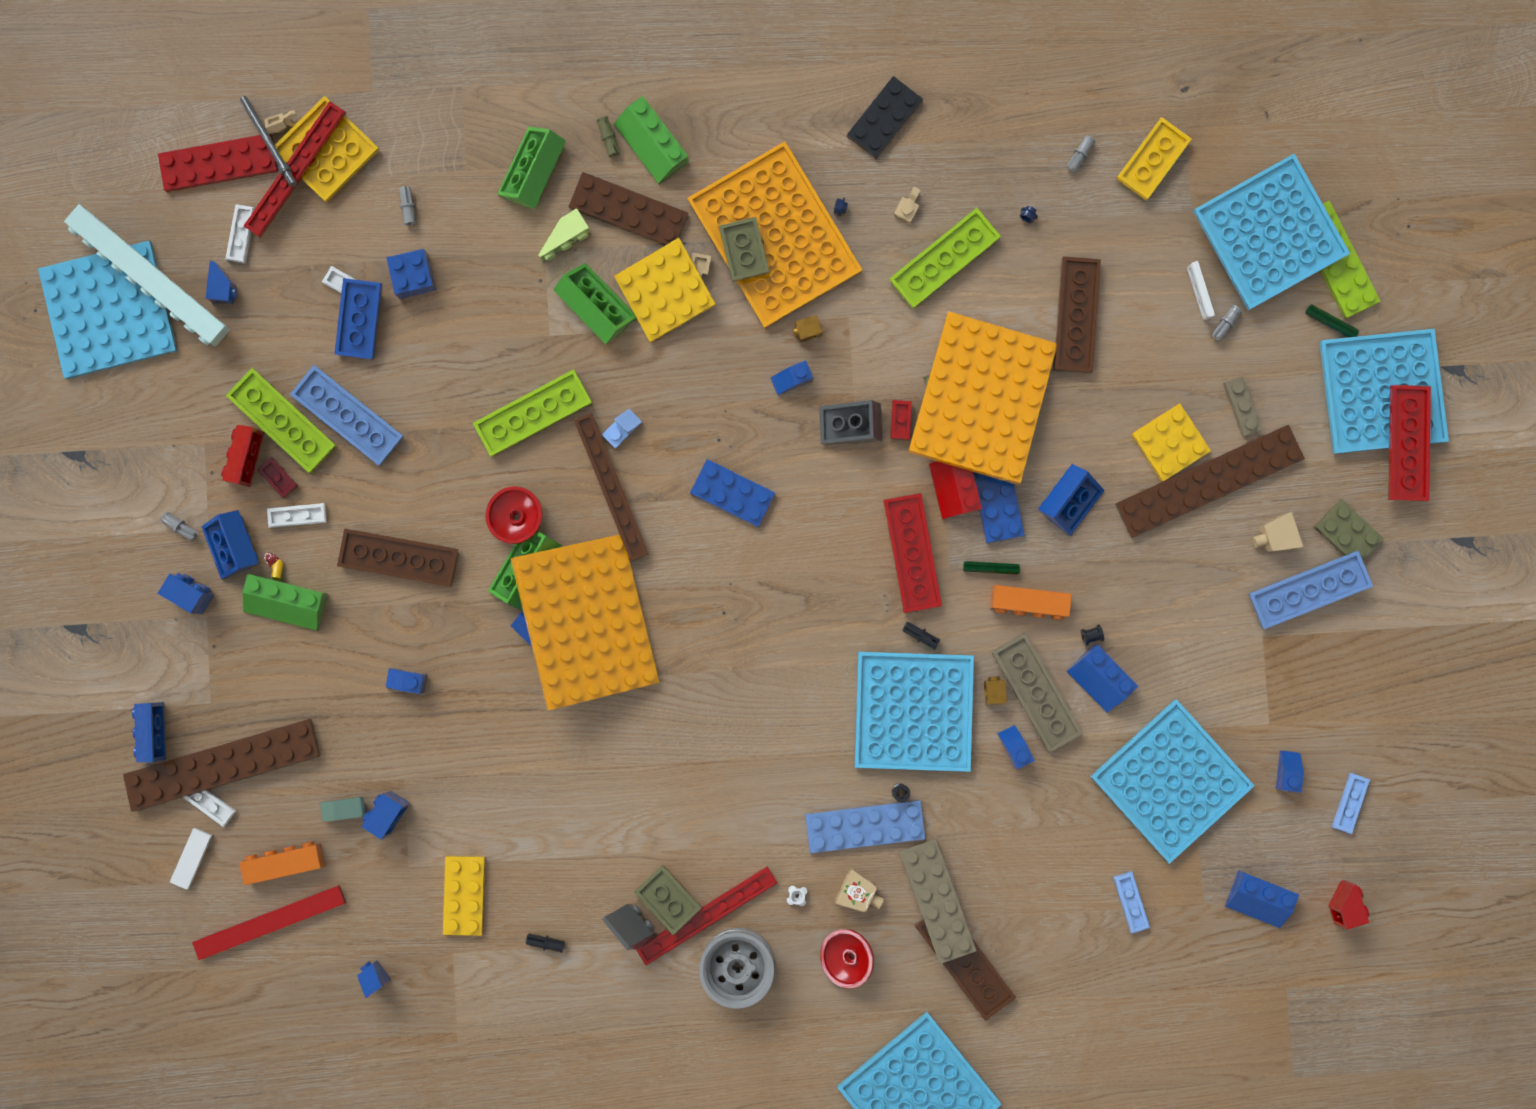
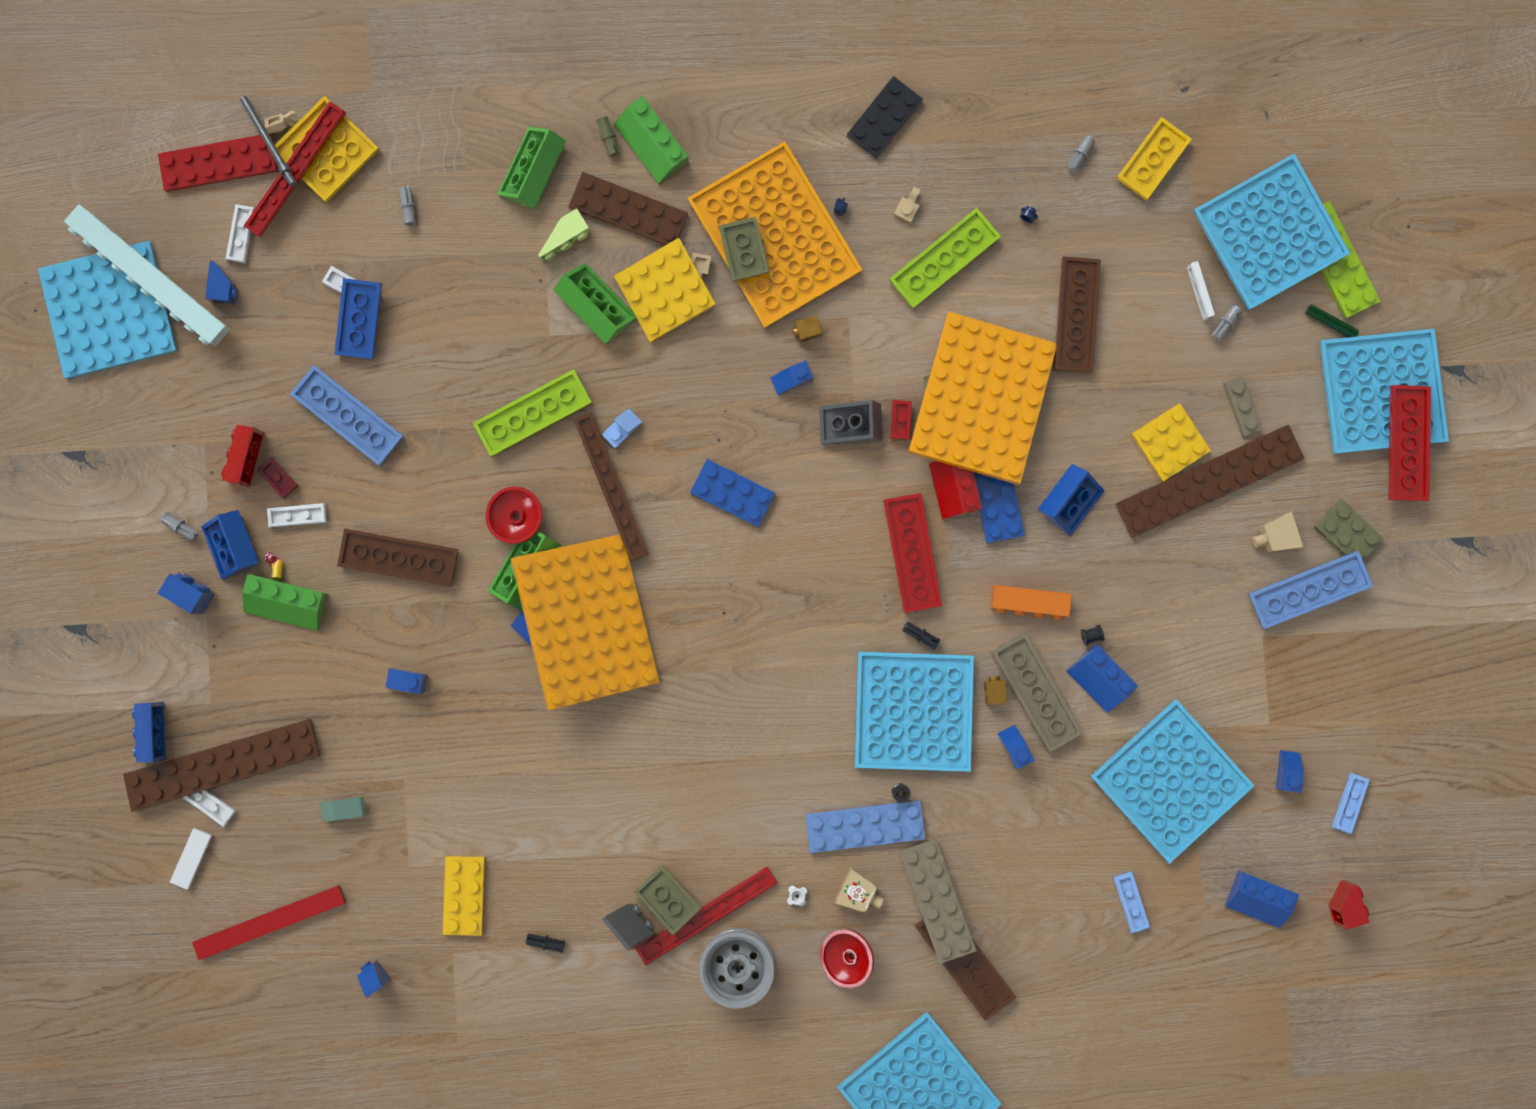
(281, 420): lime plate -> none
(281, 864): orange brick -> none
(385, 814): blue brick -> none
(411, 273): blue brick -> none
(988, 567): dark green axle -> none

